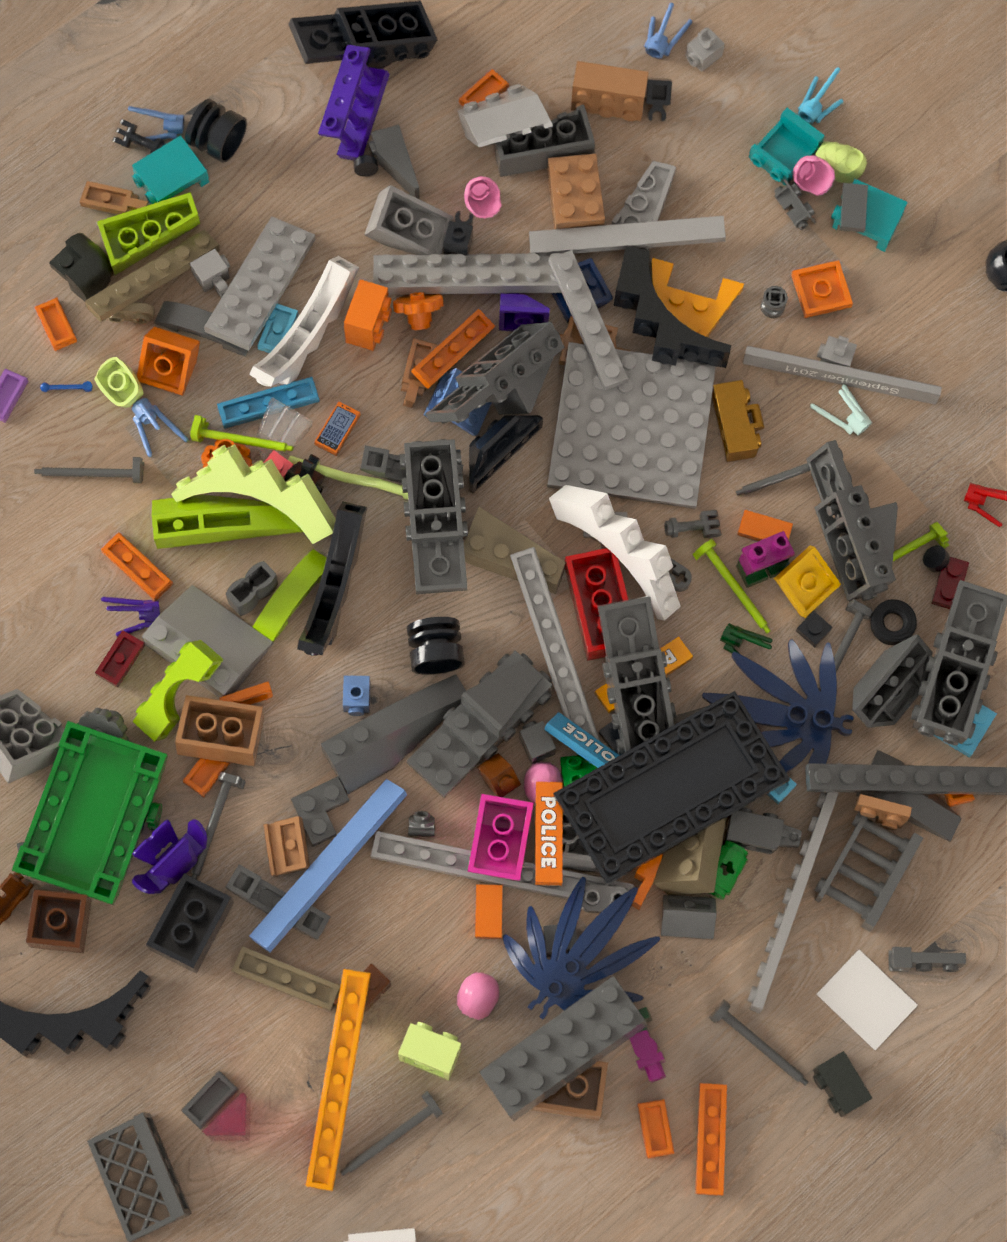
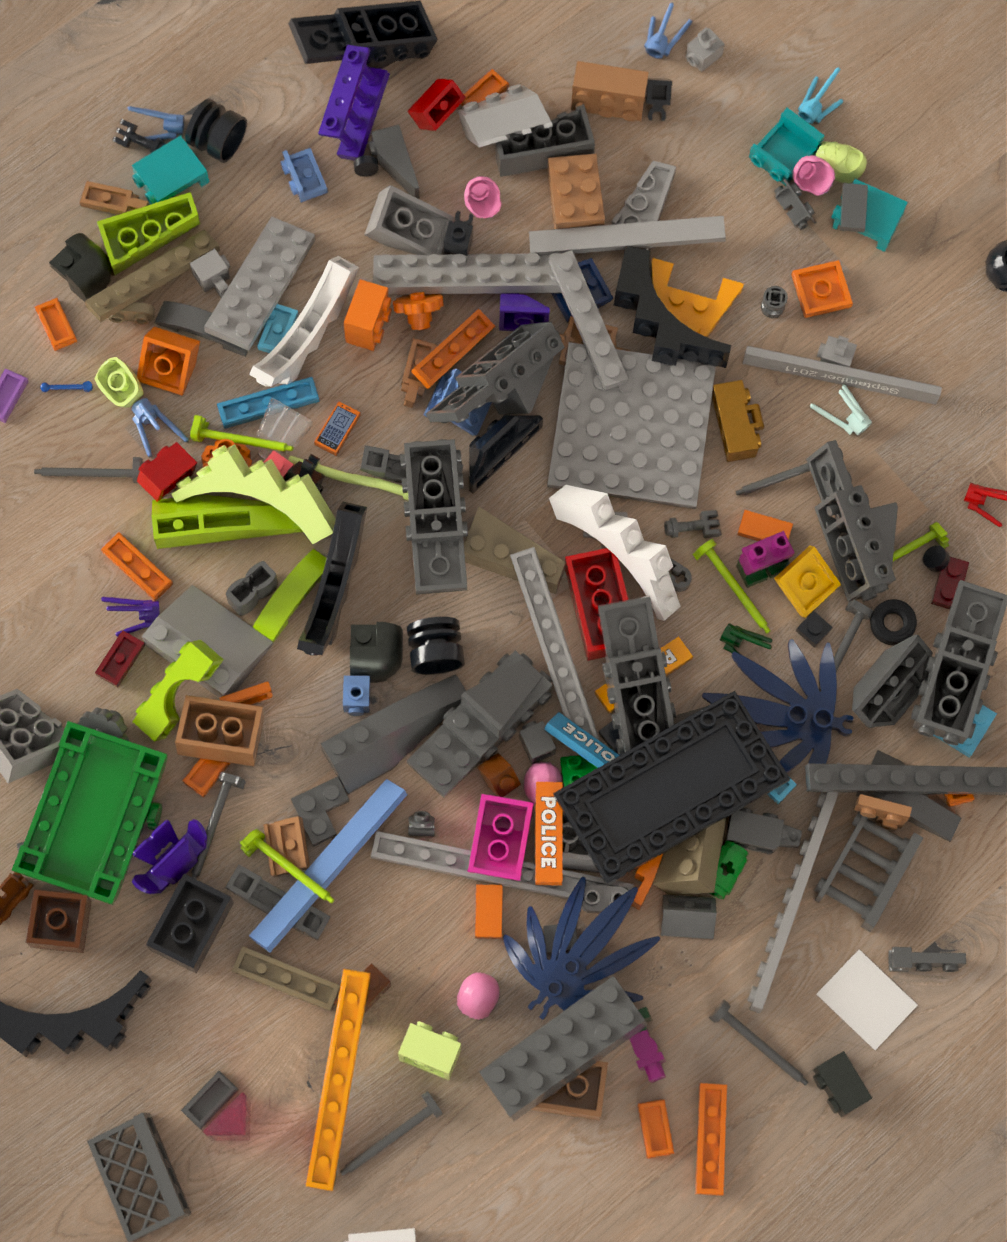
(164, 471): none -> red brick
(255, 841): none -> lime piece
(304, 173): none -> medium blue bracket
(376, 650): none -> pearl dark grey brick
(436, 104): none -> red brick

